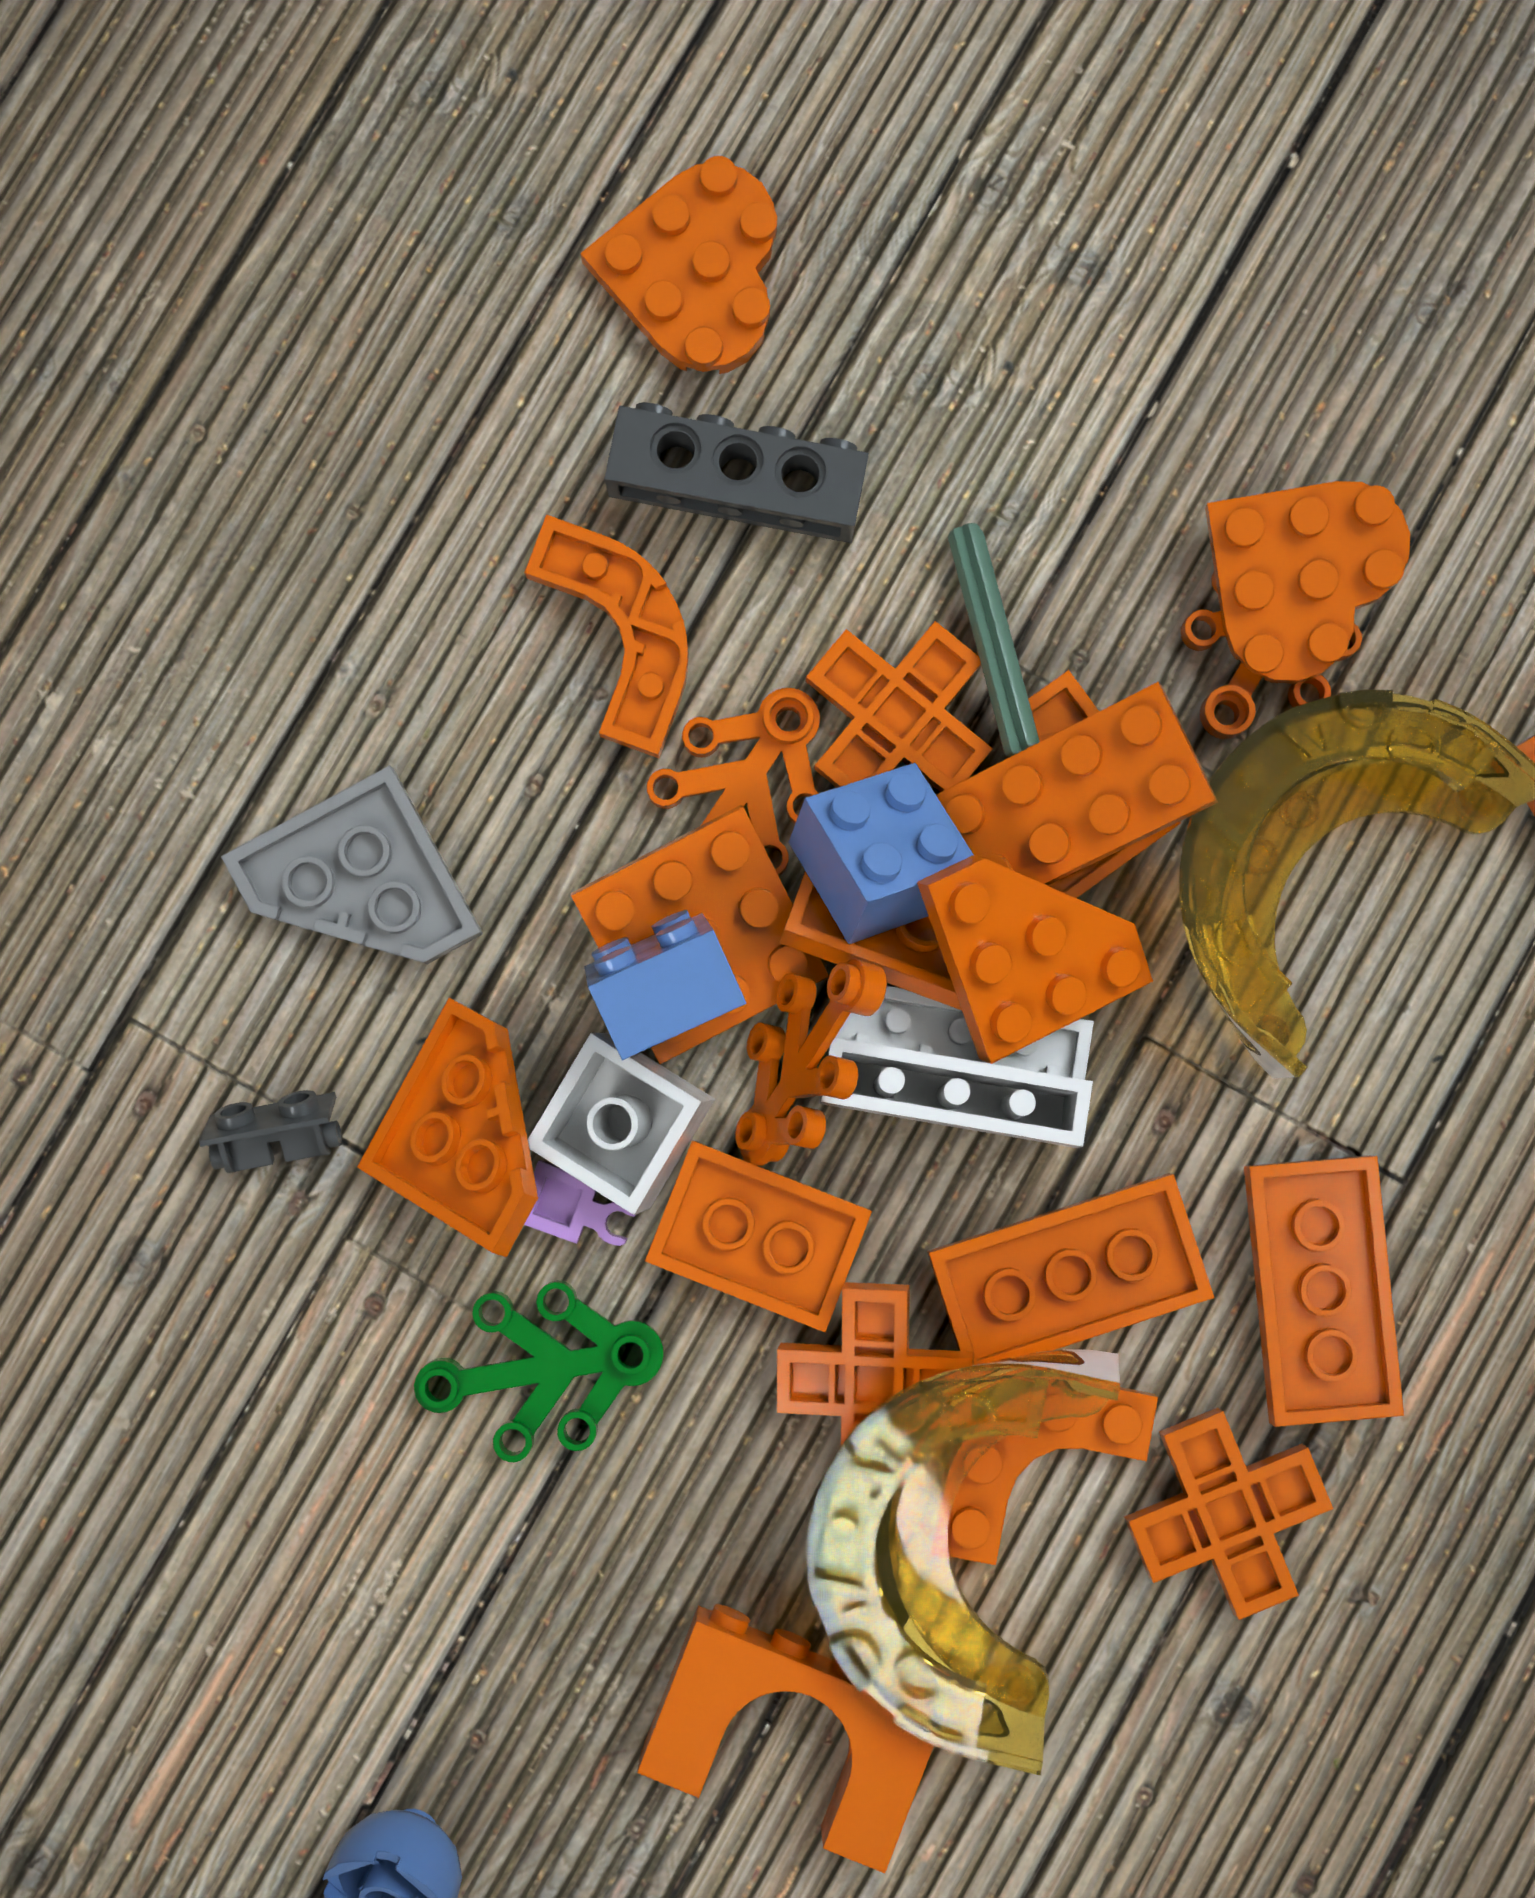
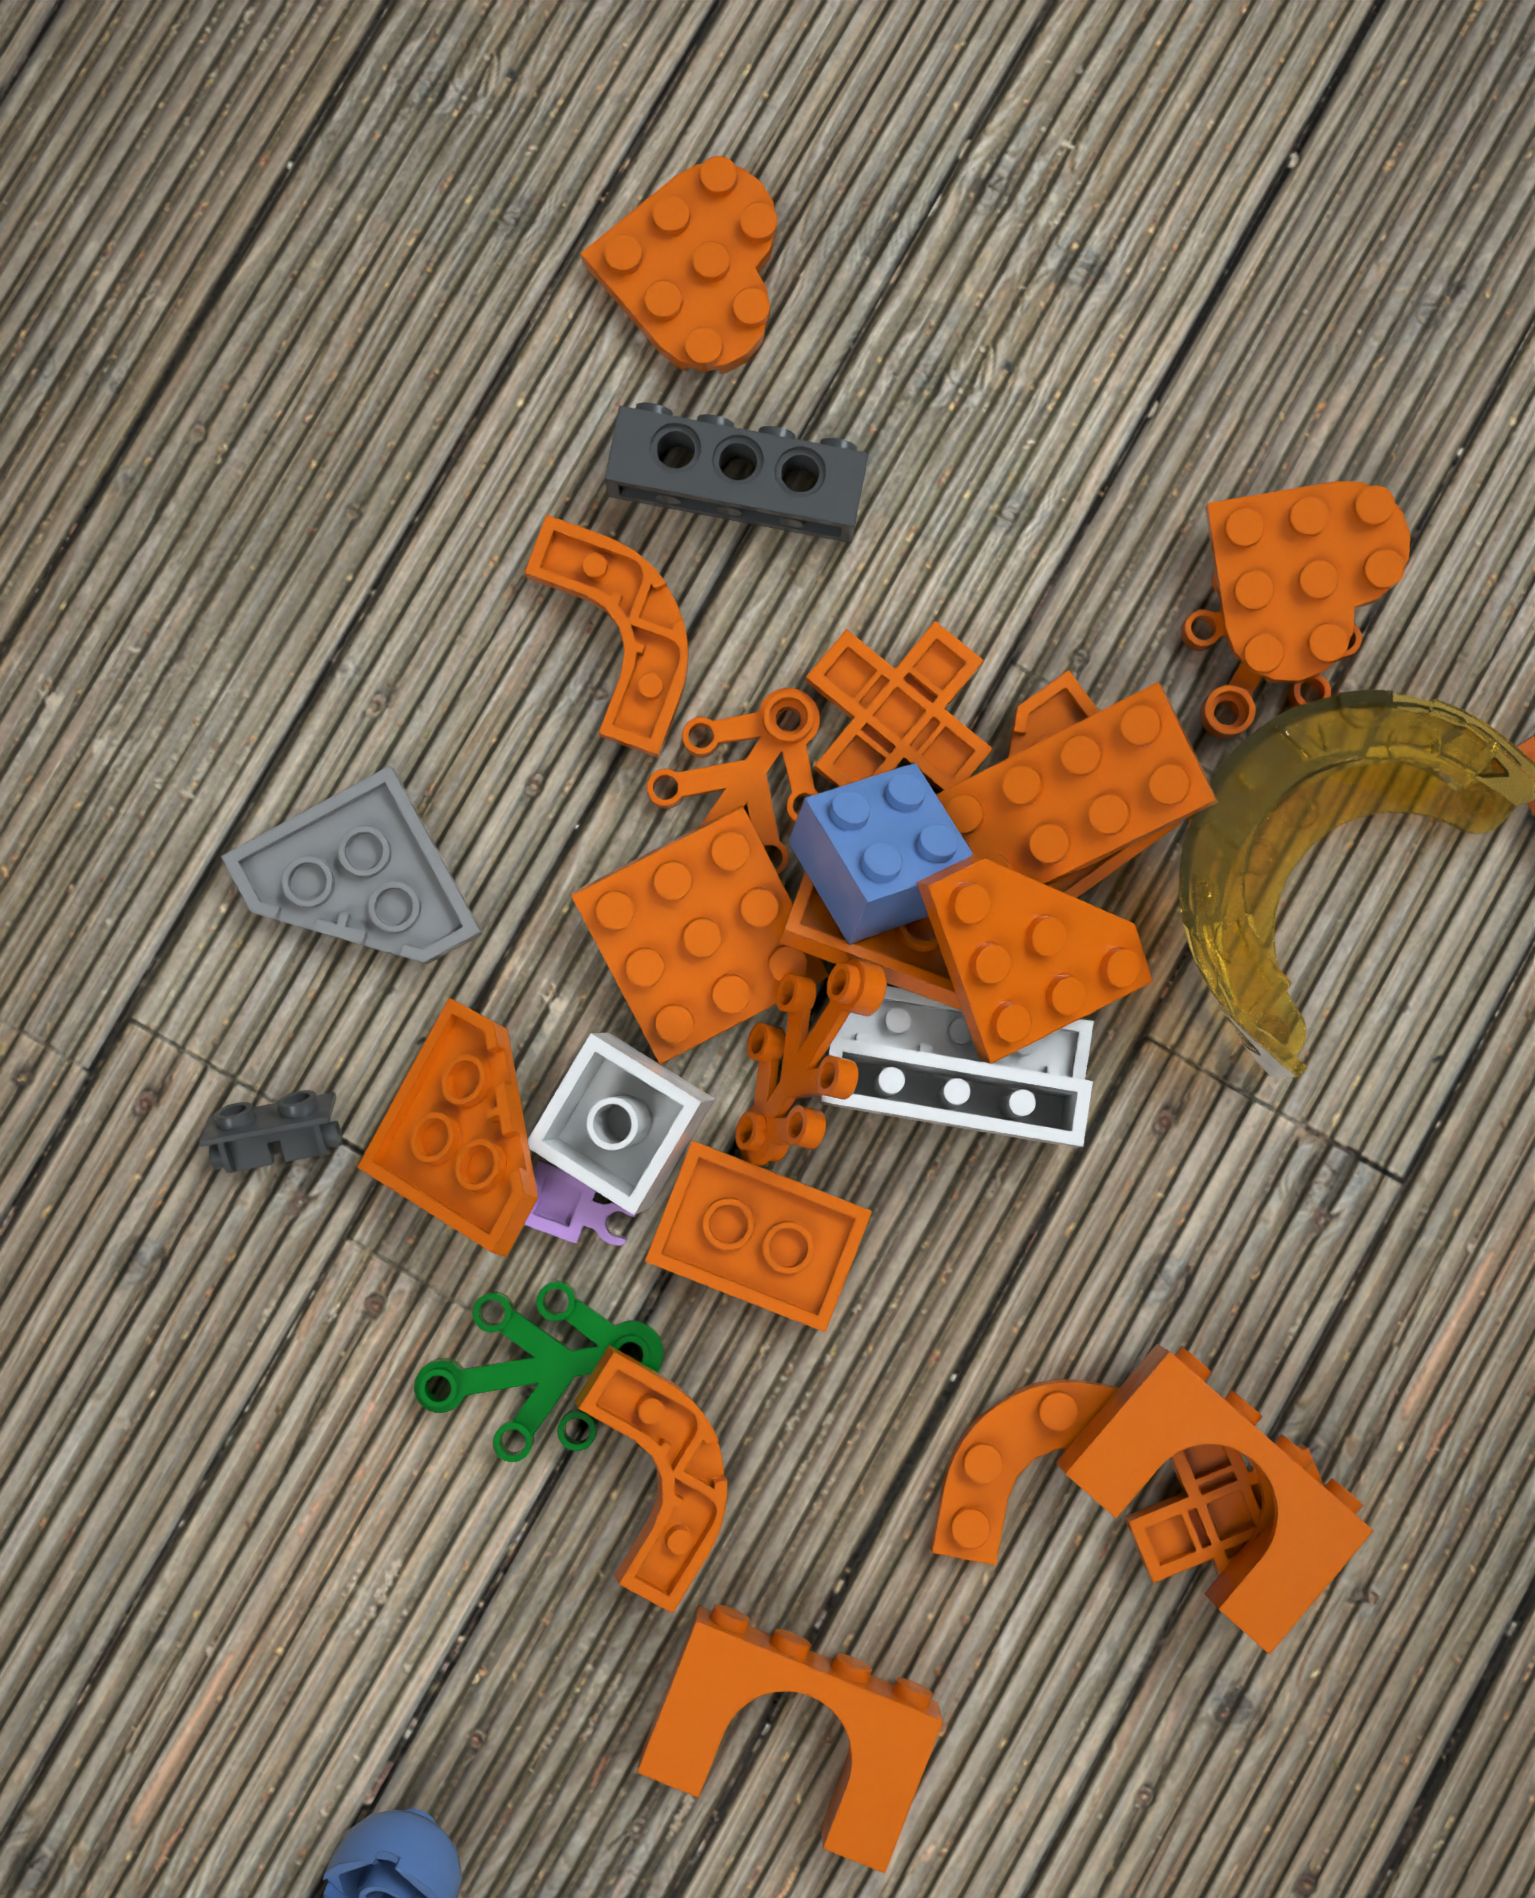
(662, 983): medium blue brick -> none
(688, 1474): none -> orange plate
(867, 1366): orange plate -> none
(885, 1561): clear yellow windscreen -> none
(993, 639): sand green axle -> none
(1072, 1272): orange plate -> none
(1302, 1528): none -> orange arch
(1323, 1291): orange plate -> none

